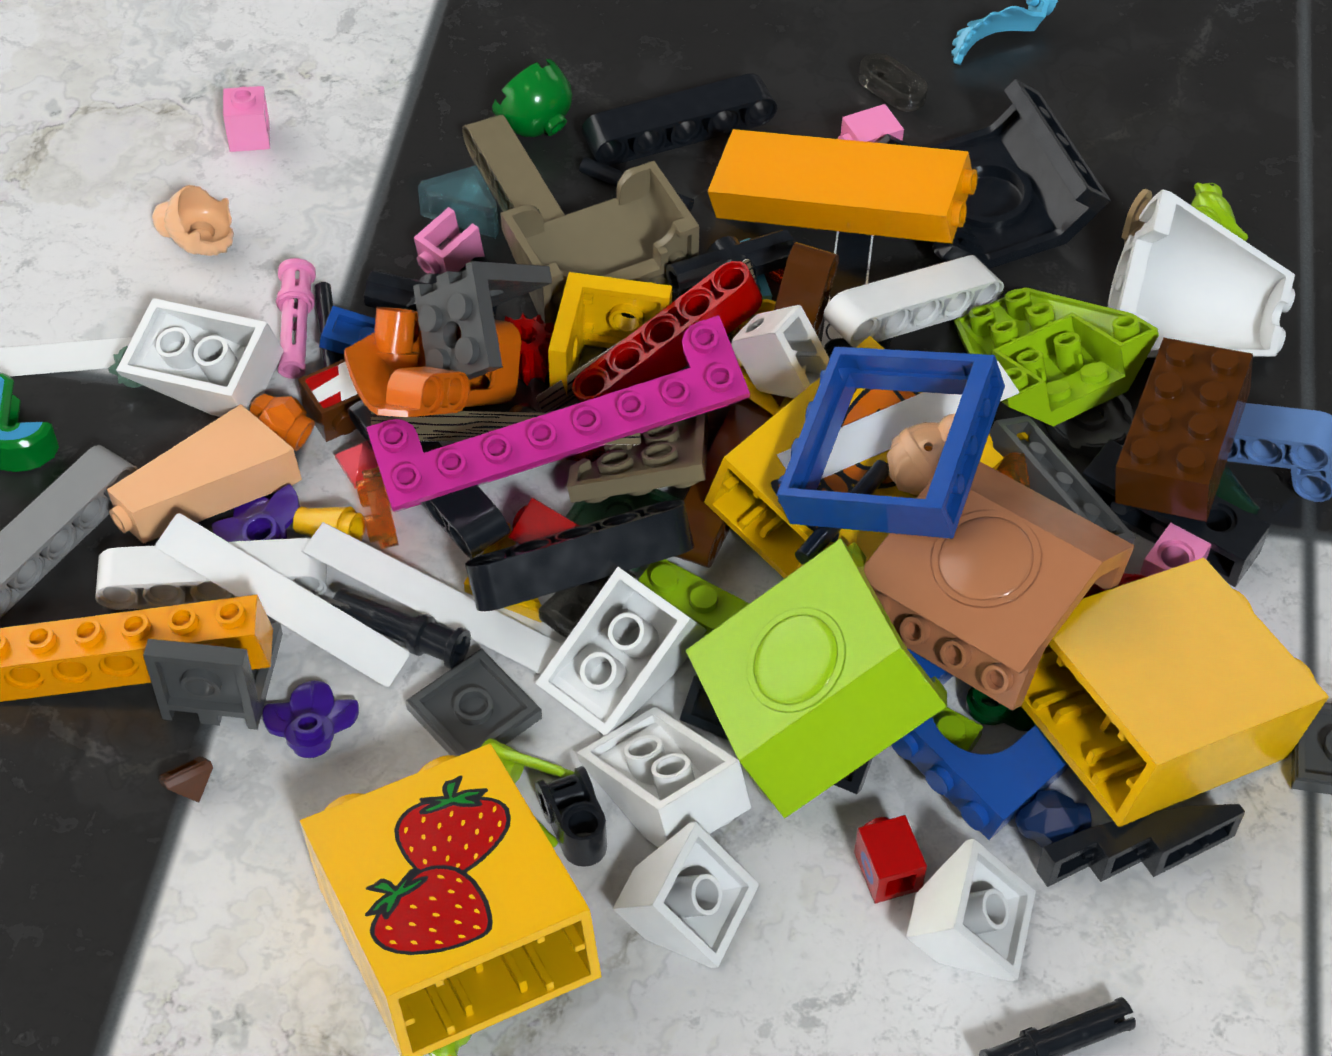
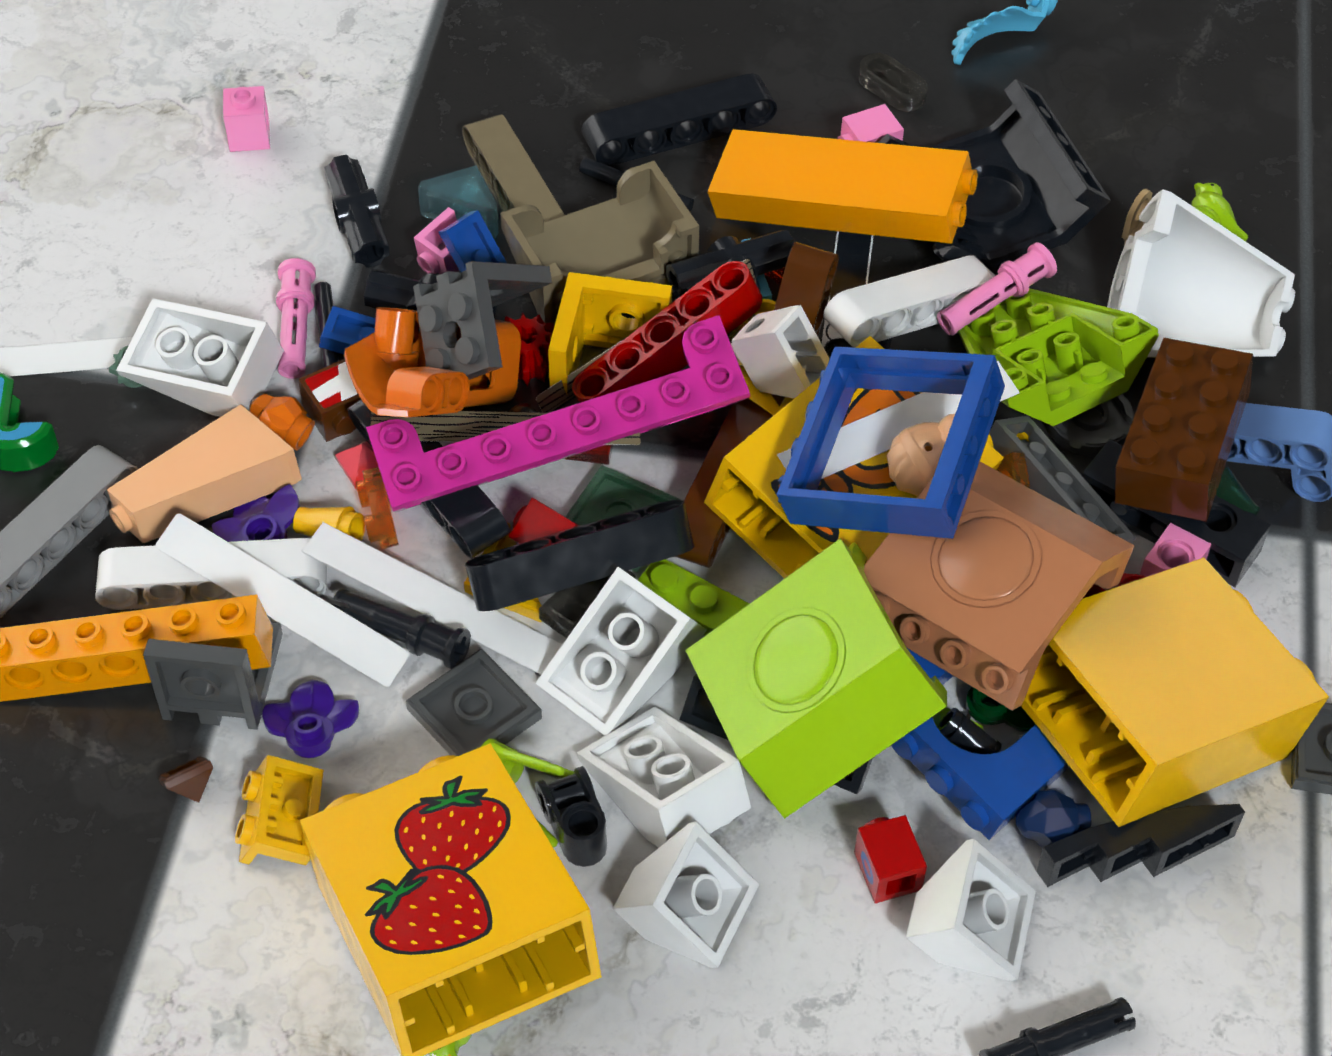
(195, 221): light nougat piece -> none
(277, 799): none -> yellow bracket
(356, 211): none -> black piece
(471, 240): none -> blue plate
(536, 100): green cylinder -> none
(664, 458): dark tan plate -> none
(824, 535): black bar -> none
(966, 734): none -> black pin
(1011, 280): none -> bright pink pin

